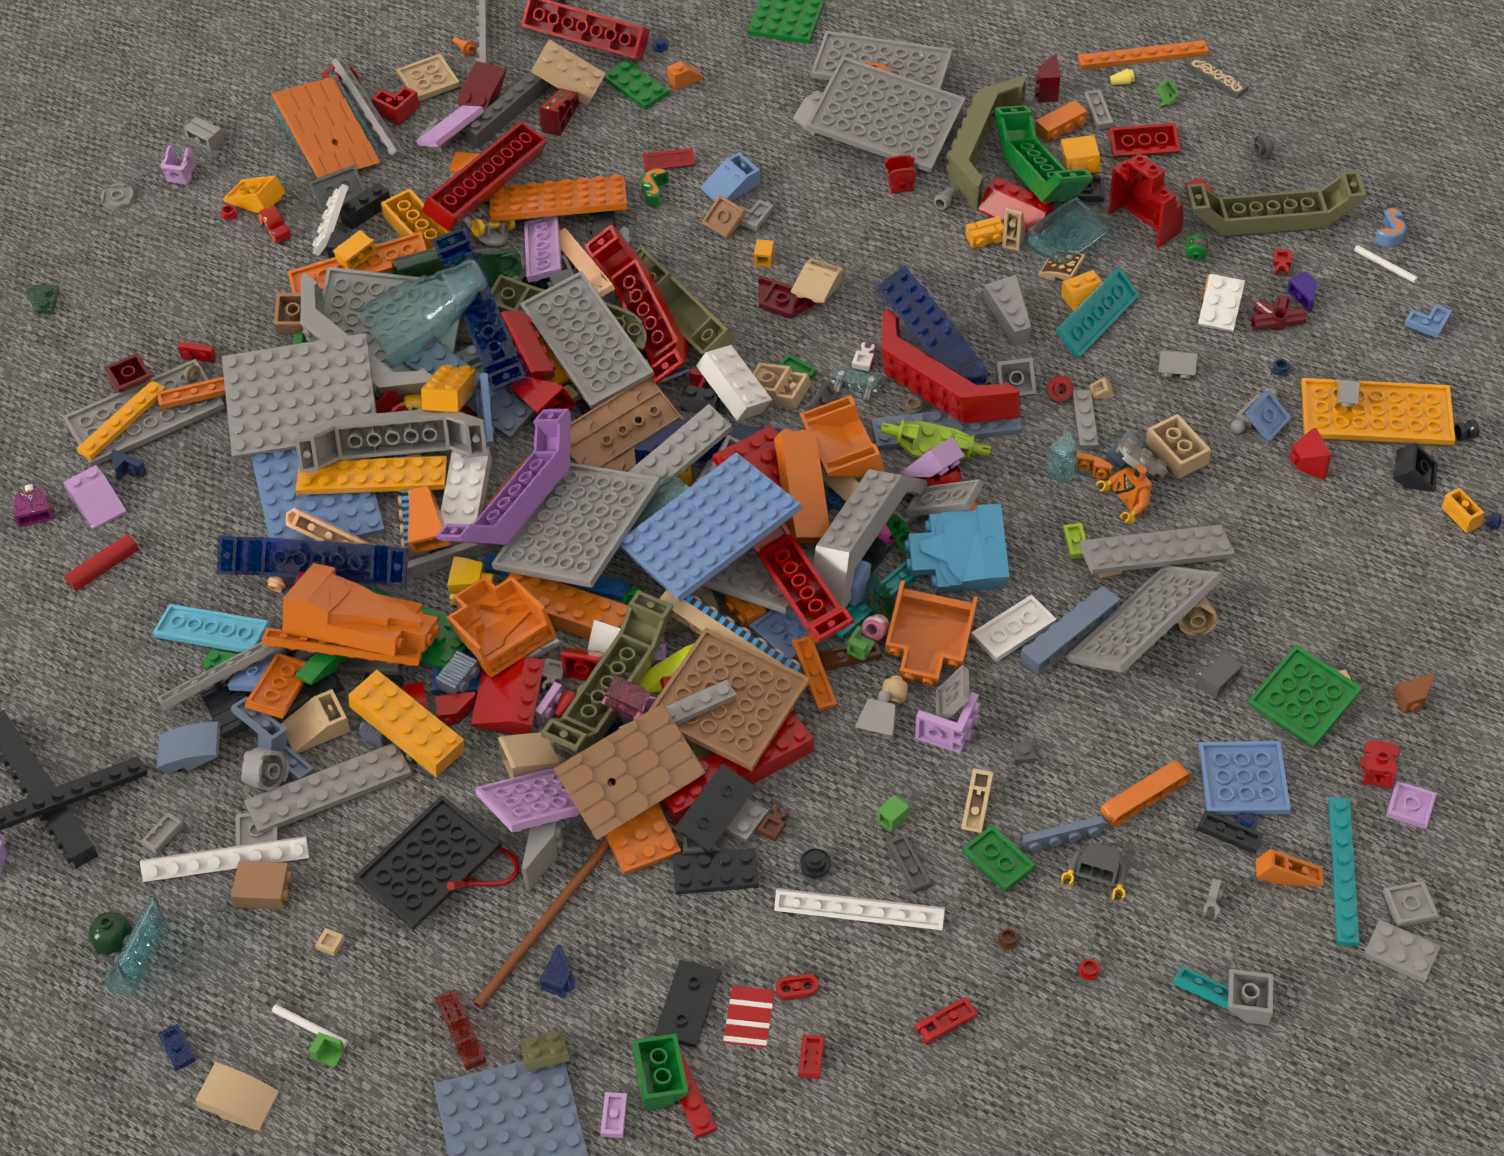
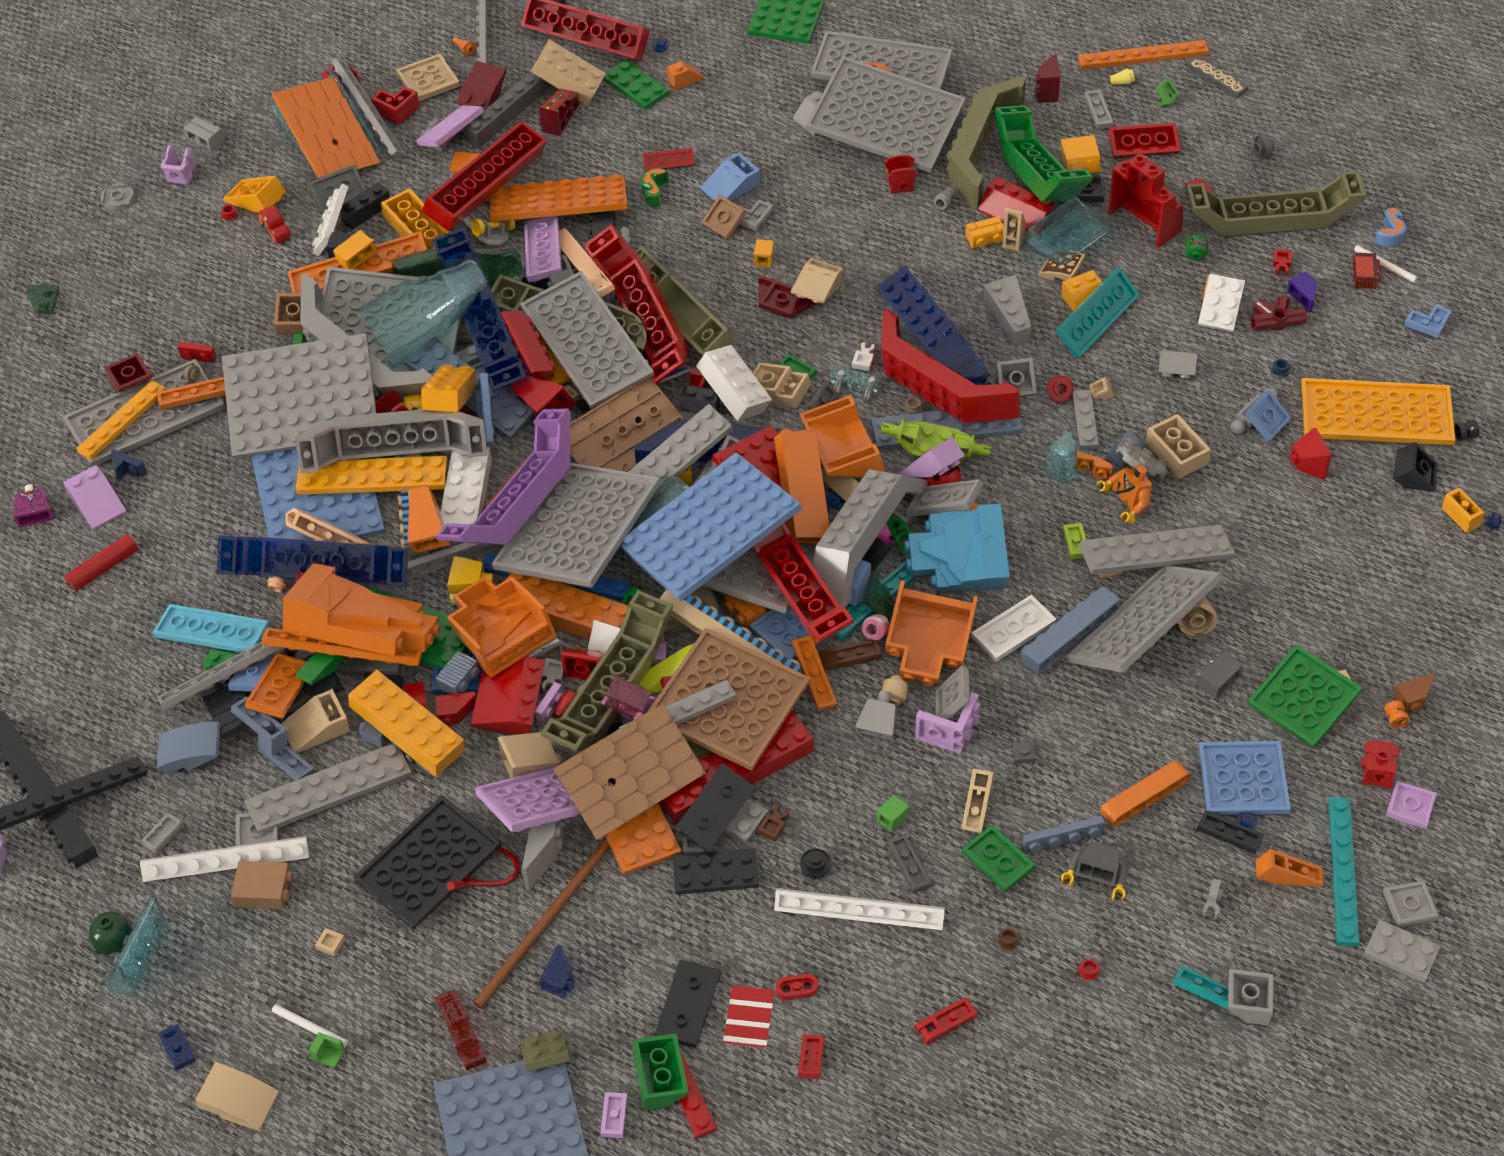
(264, 768): light grey brick -> none
(858, 645): bright green panel -> none
(1060, 121): orange brick -> none
(1347, 391): light grey slope -> none
(1366, 270): none -> clear red brick
(1397, 714): none -> orange wheel

